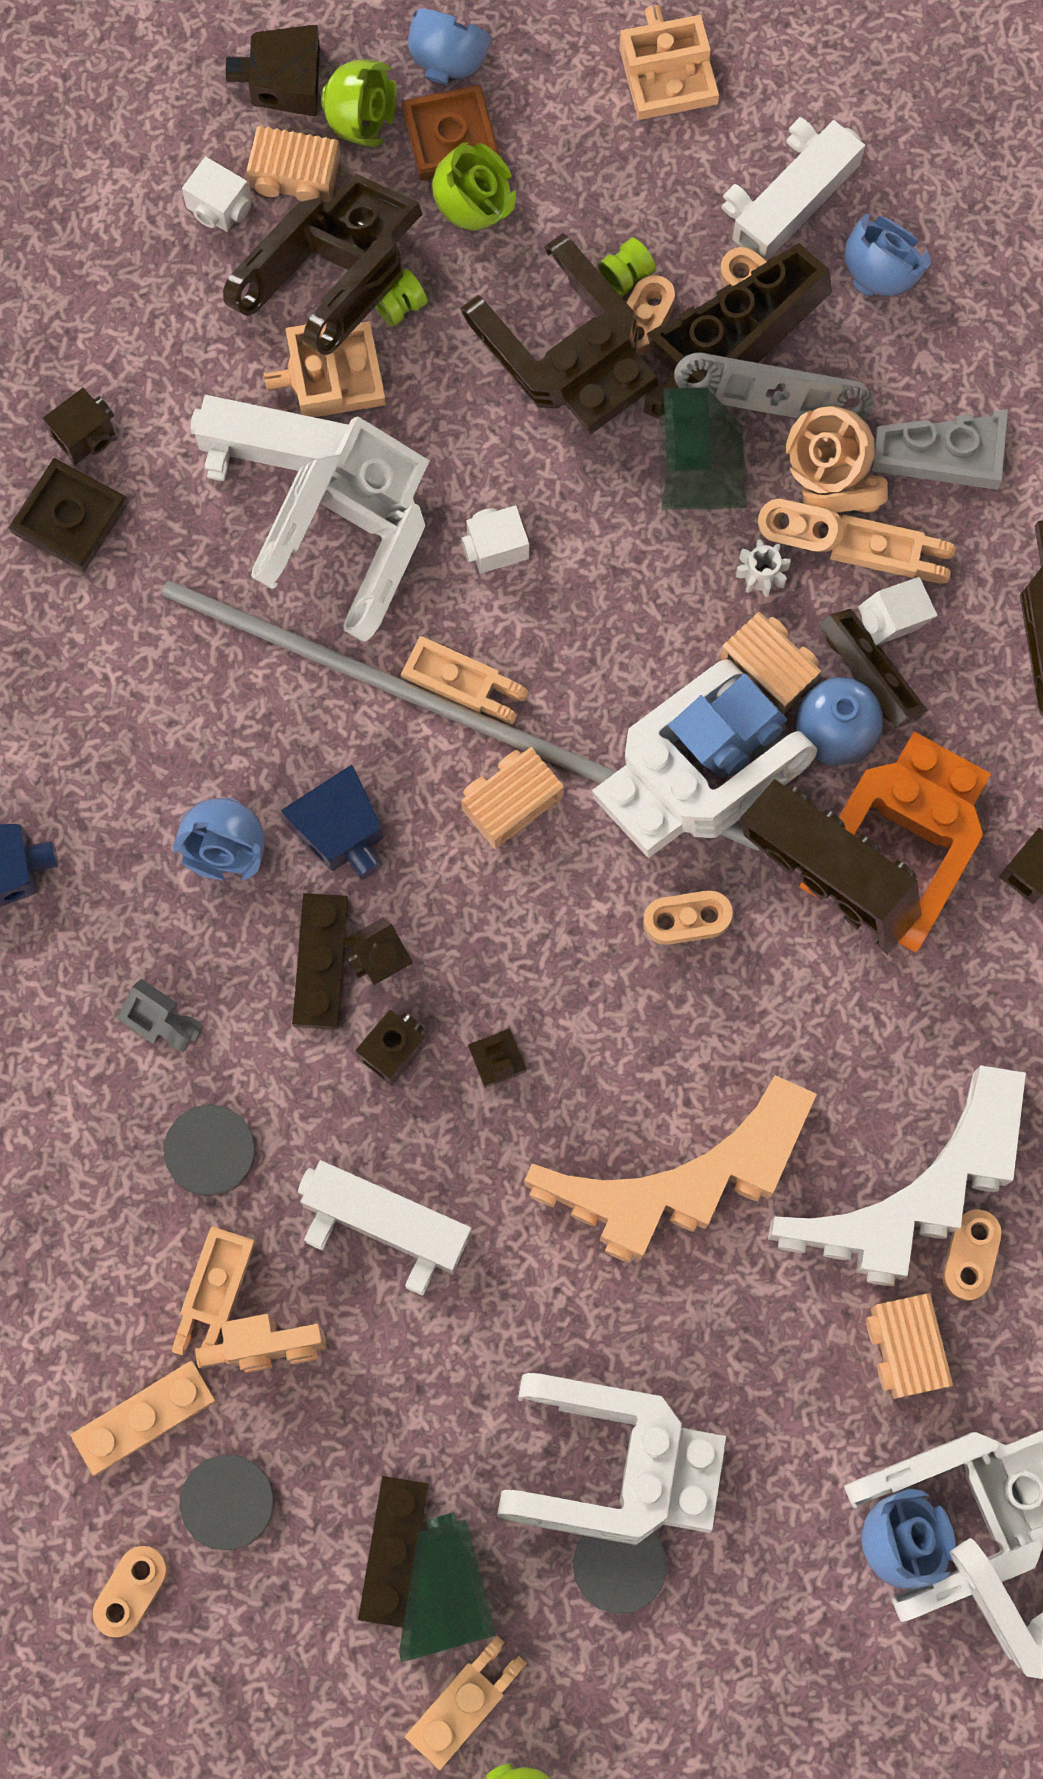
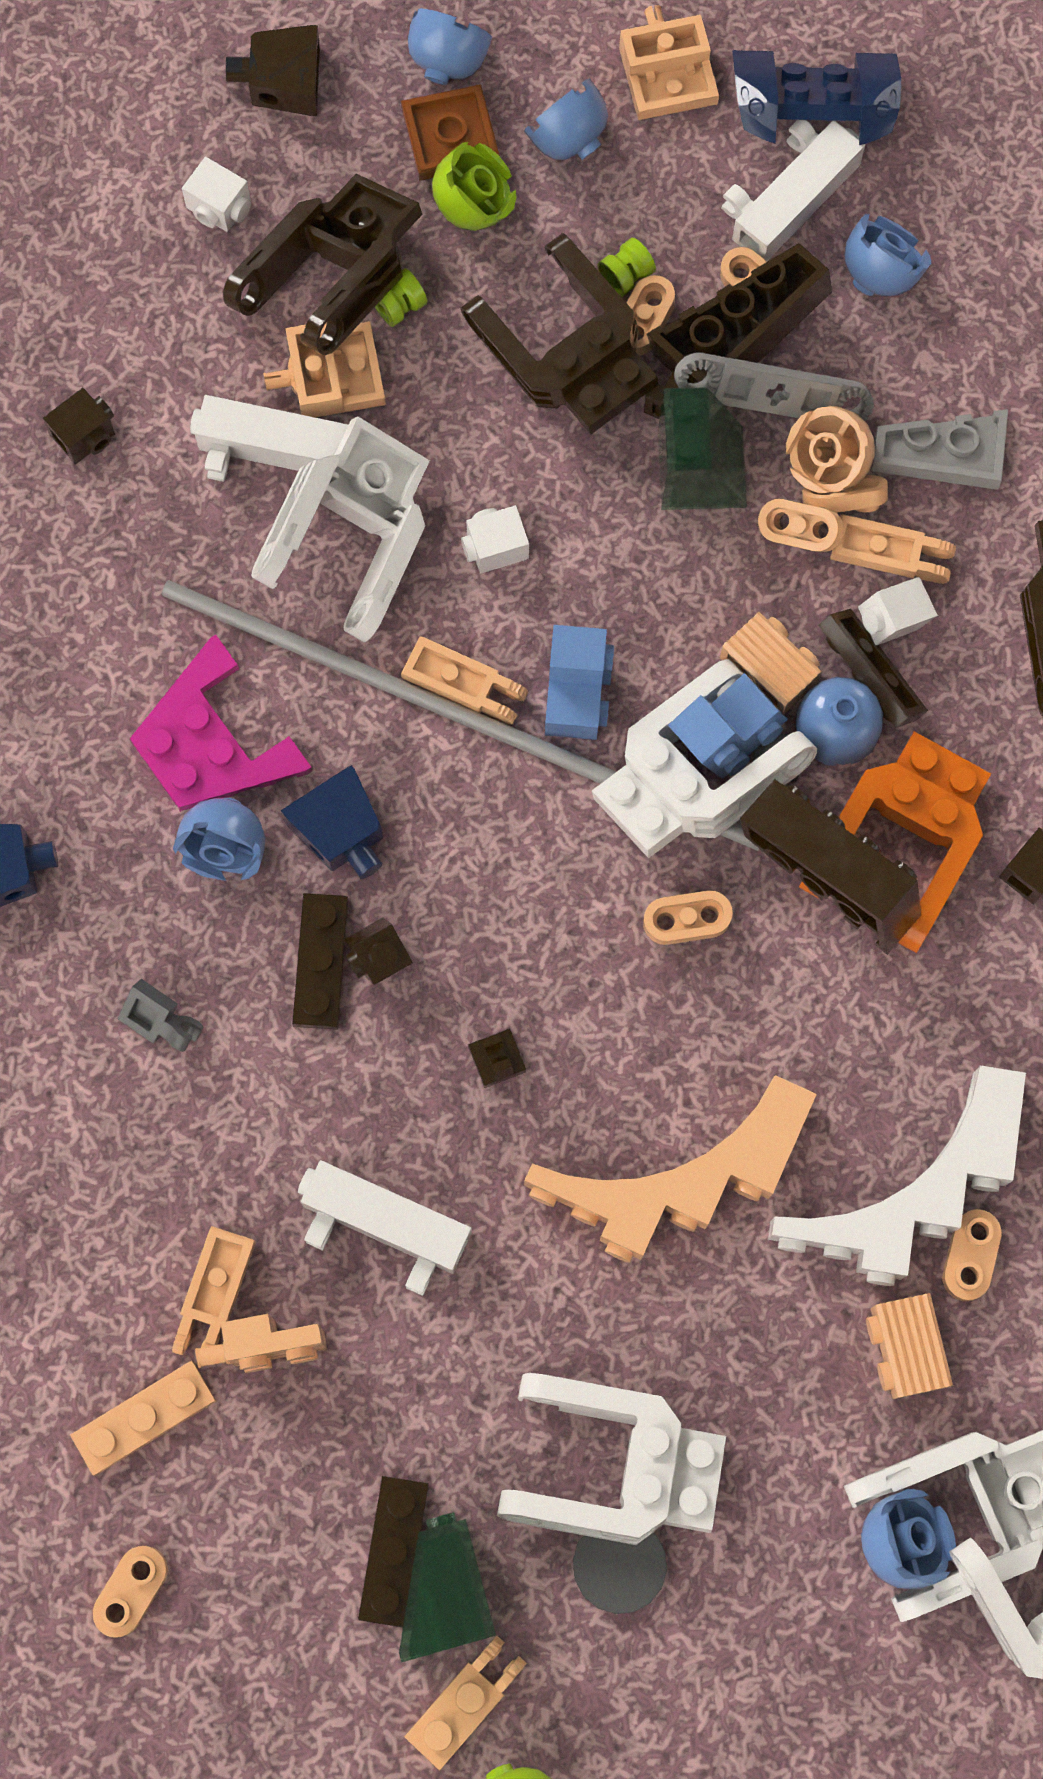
(68, 515): dark brown plate -> none
(193, 748): none -> dark pink wing
(209, 1150): dark grey tile -> none
(226, 1502): dark grey tile -> none
(293, 164): light nougat brick -> none
(357, 94): lime cylinder -> none
(392, 1046): dark brown brick -> none
(511, 796): light nougat brick -> none
(571, 124): none -> medium blue cylinder
(577, 671): none -> medium blue brick
(768, 577): white gear -> none
(831, 93): none -> dark blue piece

